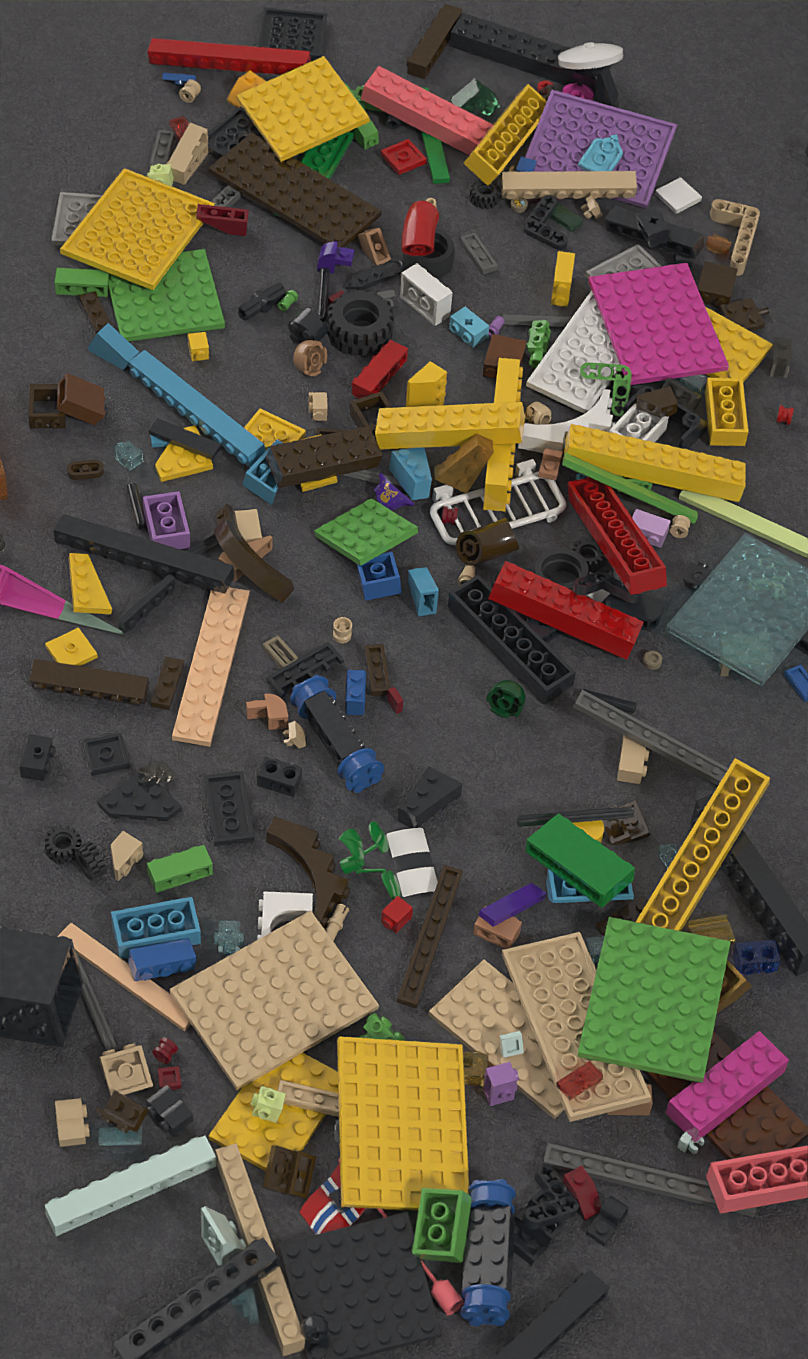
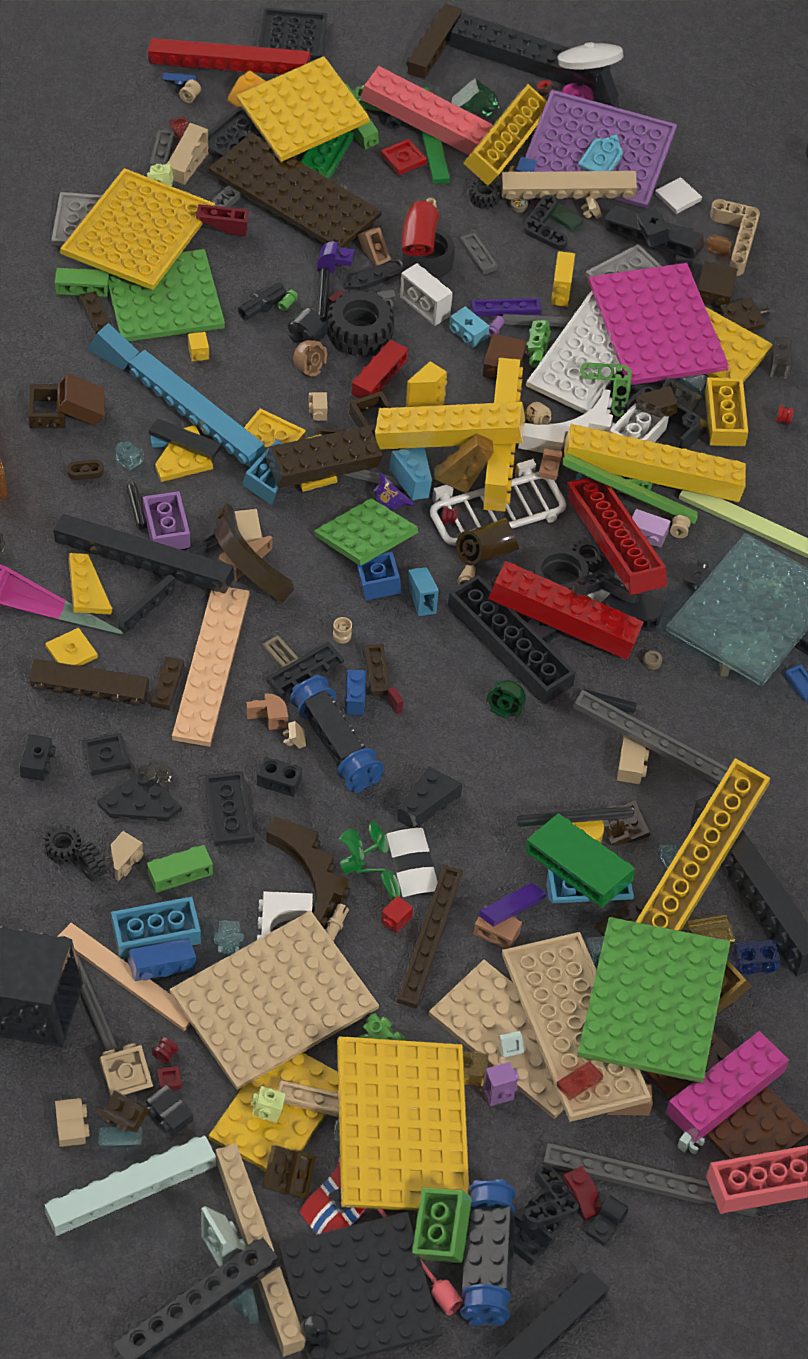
(498, 307): none -> dark purple tile

